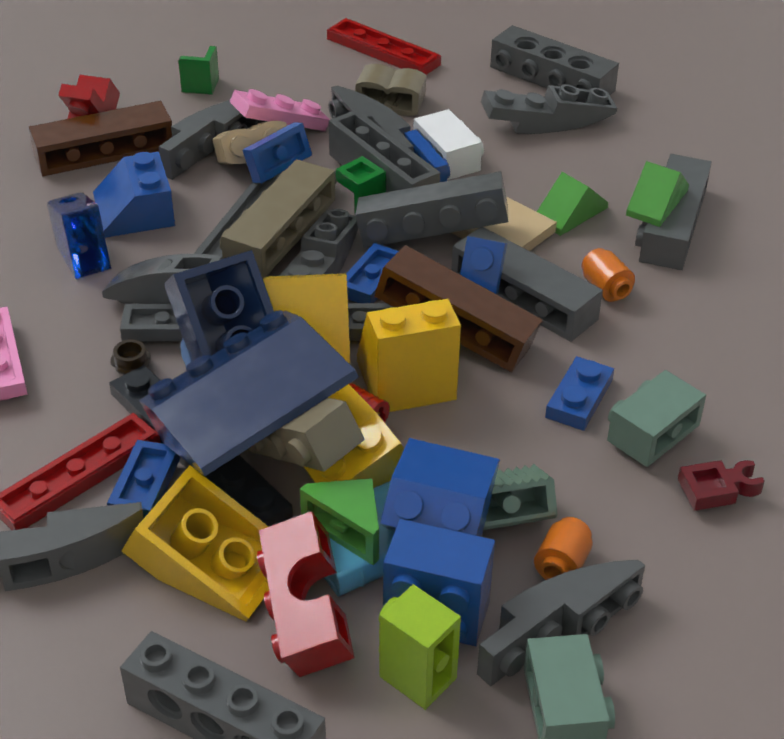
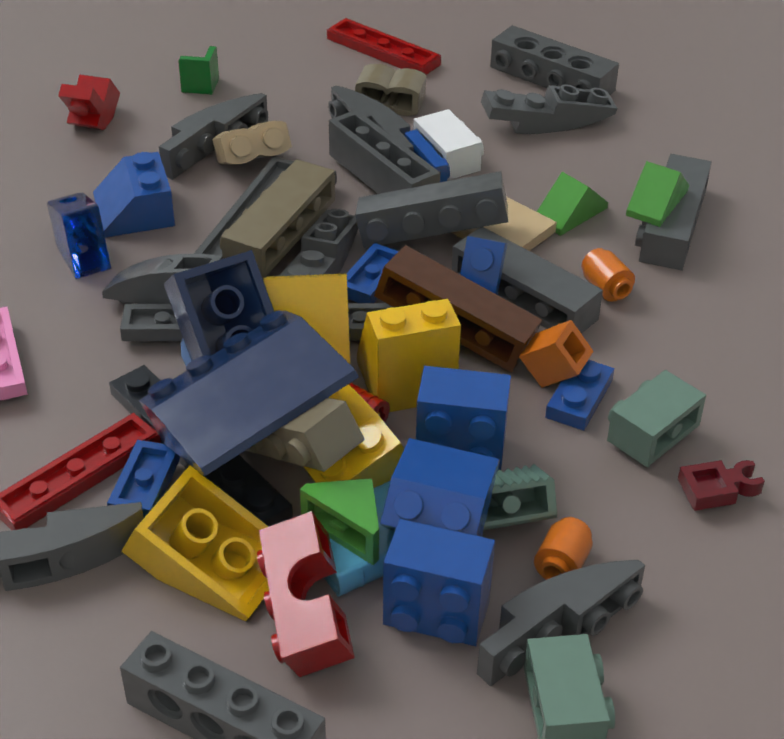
(99, 137): reddish brown brick -> none
(129, 356): dark brown plate -> none
(277, 152): blue plate -> none
(279, 108): bright pink plate -> none
(362, 178): green panel -> none
(418, 645): lime brick -> none
(463, 410): none -> blue brick
(556, 354): none -> orange brick

